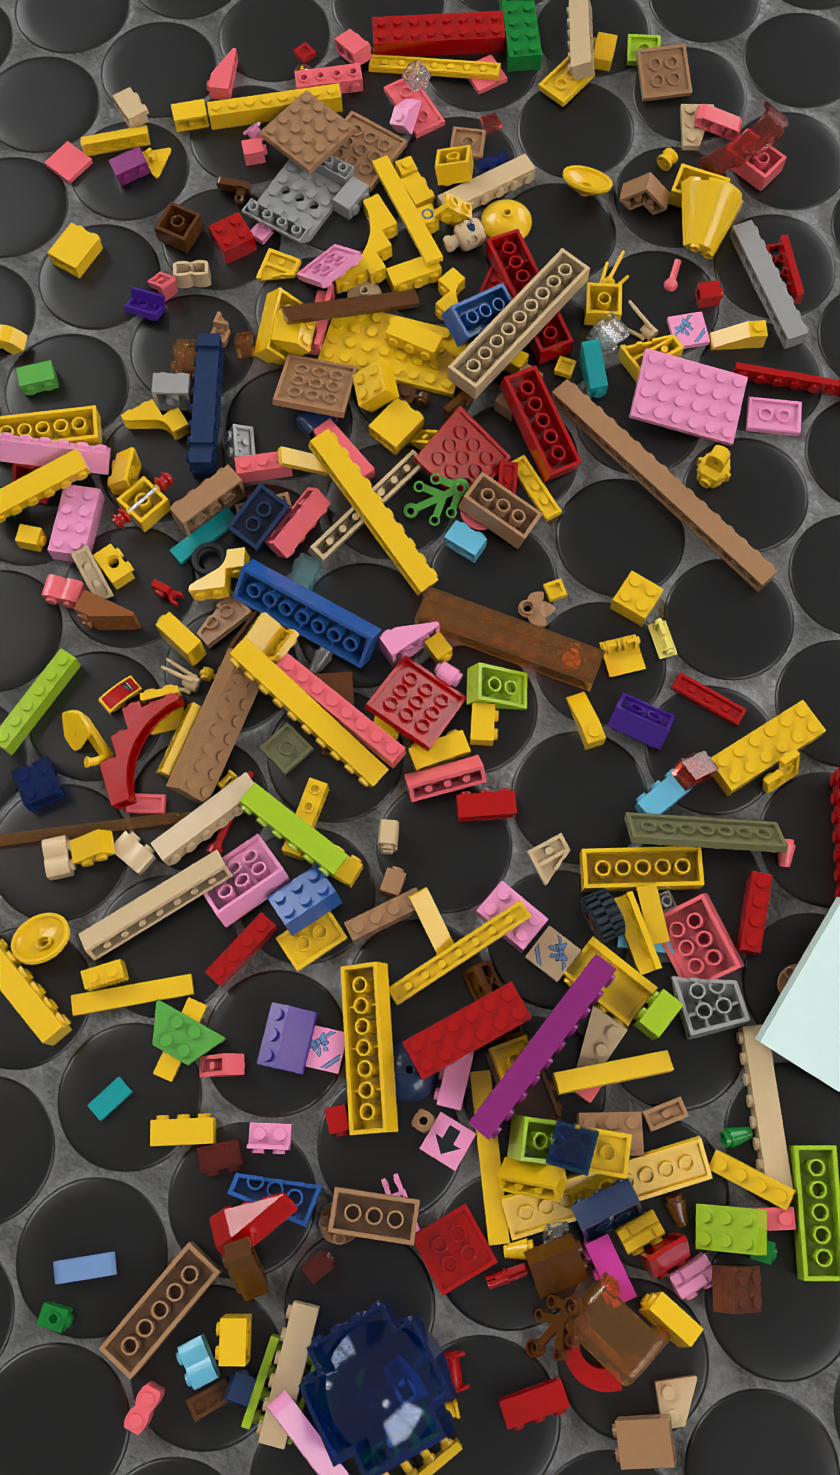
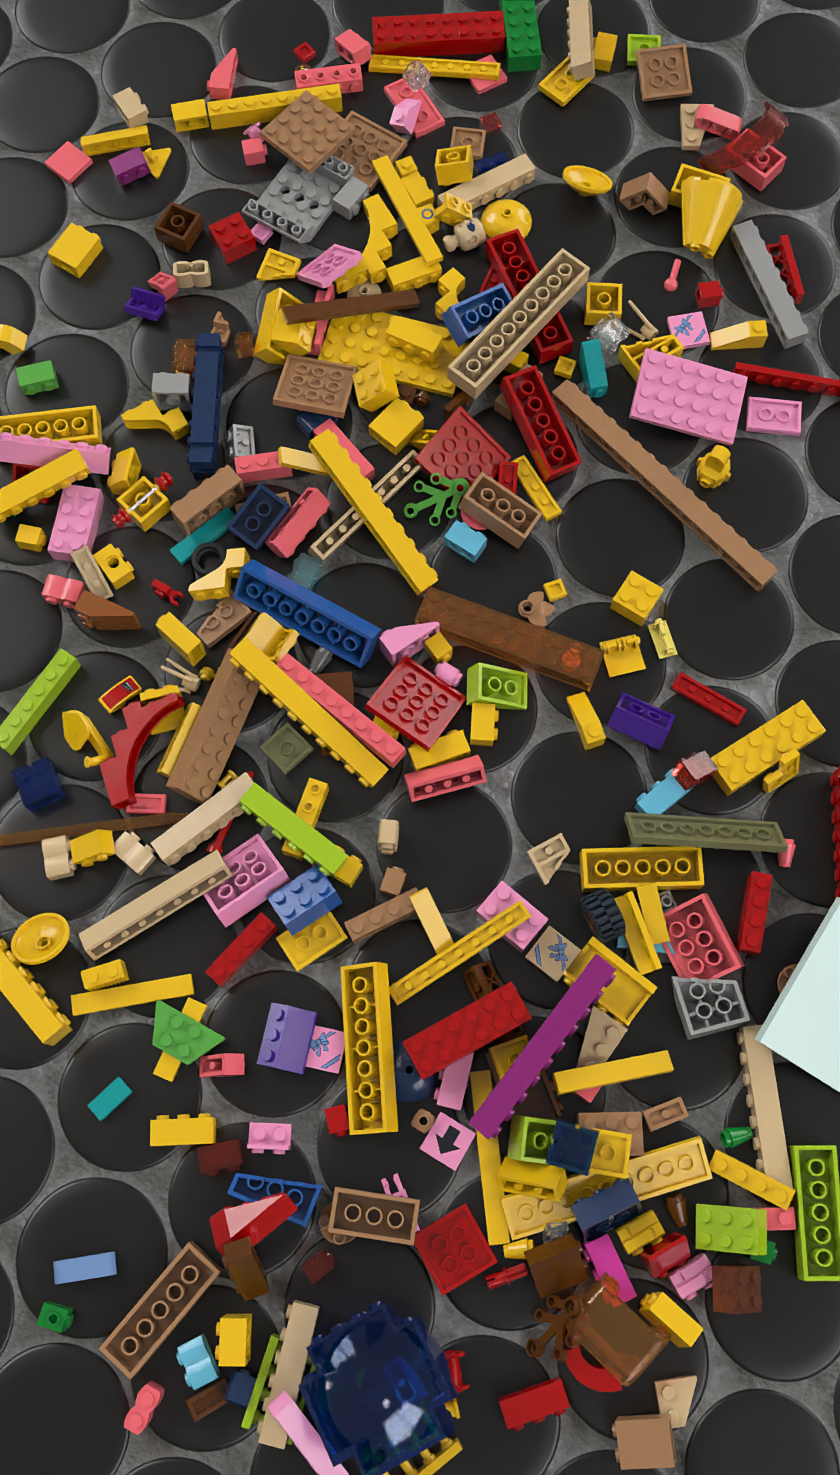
(239, 186): reddish brown piece -> none
(486, 805): red brick -> none
(609, 279): yellow plant -> none
(658, 1014): lime brick -> none
(667, 159): yellow wheel -> none

